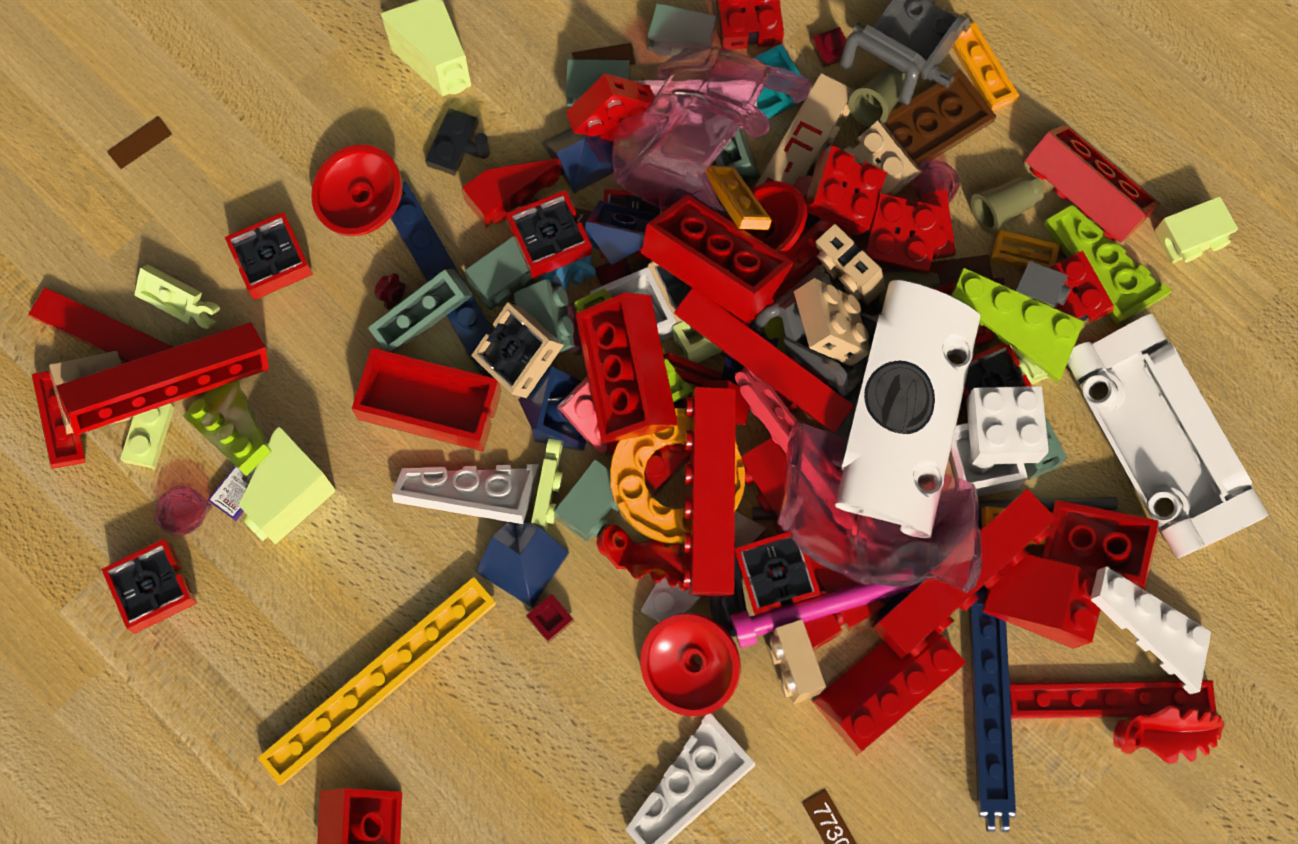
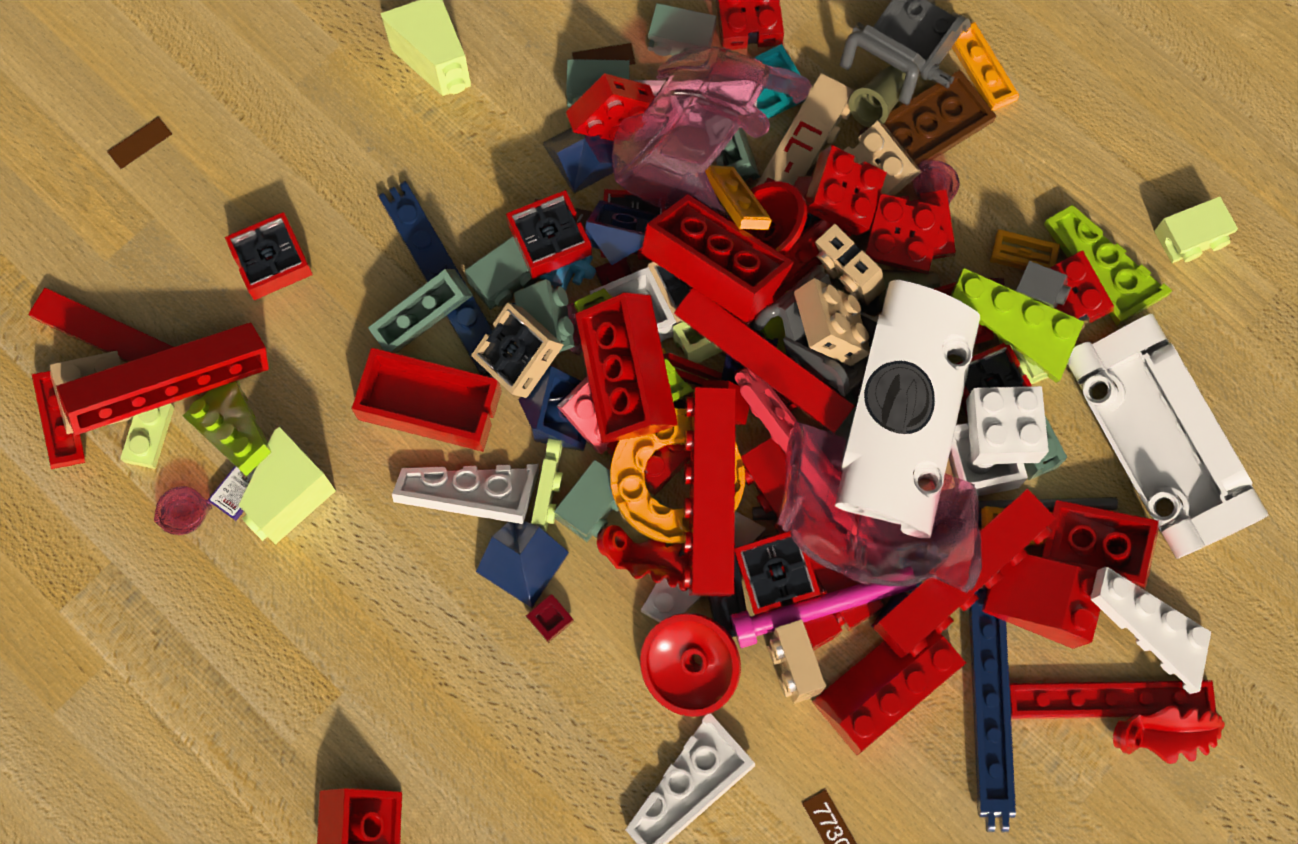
(149, 586): piece -> none
(174, 297): yellowish green plate -> none
(346, 180): red dish -> none
(376, 681): yellow plate -> none
(389, 290): dark red plate -> none
(454, 141): black plate -> none
(506, 187): red slope -> none
(829, 46): dark red plate -> none
(950, 269): reddish brown sticker -> none
(1005, 202): olive plant -> none
(1091, 182): slope -> none

